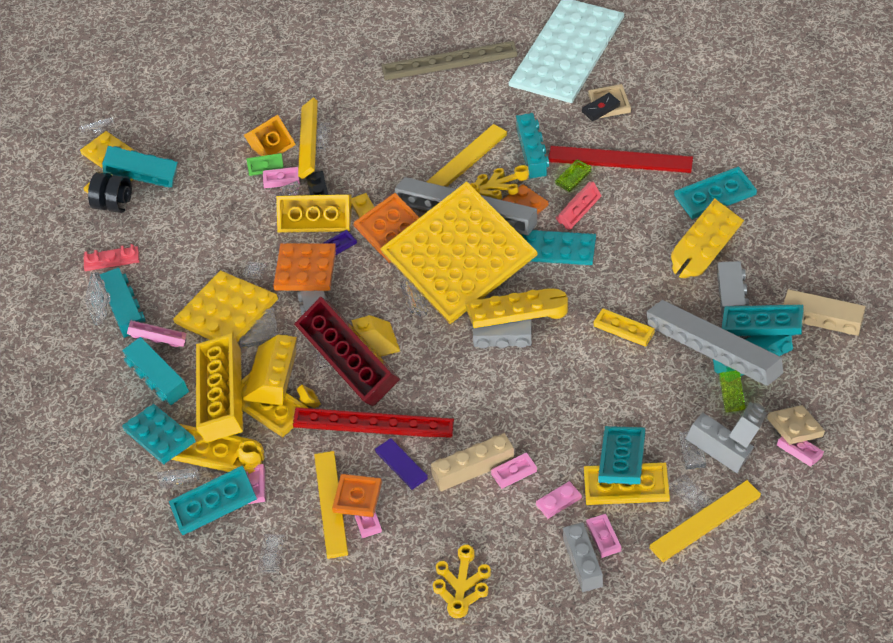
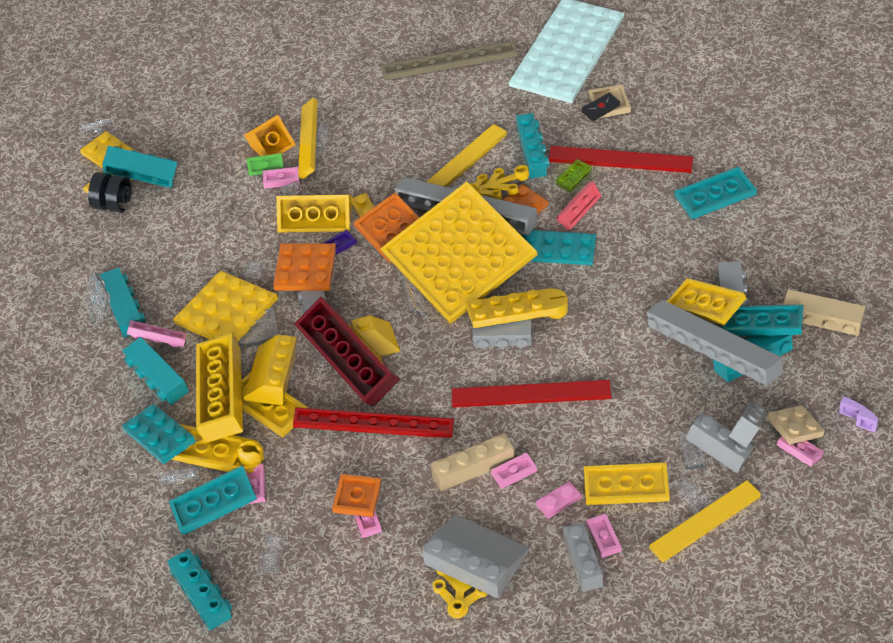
(111, 258): coral plate -> none
(199, 589): none -> teal brick
(308, 397): yellow plate -> none
(317, 183): black plate -> none
(332, 522): yellow tile -> none
(401, 464): dark purple tile -> none
(474, 555): none -> light grey slope
(531, 393): none -> red tile
(622, 455): teal plate -> none
(624, 327): yellow plate -> none
(705, 239): yellow plate -> none
(707, 301): none -> yellow plate
(732, 391): clear neon green plate -> none
(864, 416): none -> lavender slope

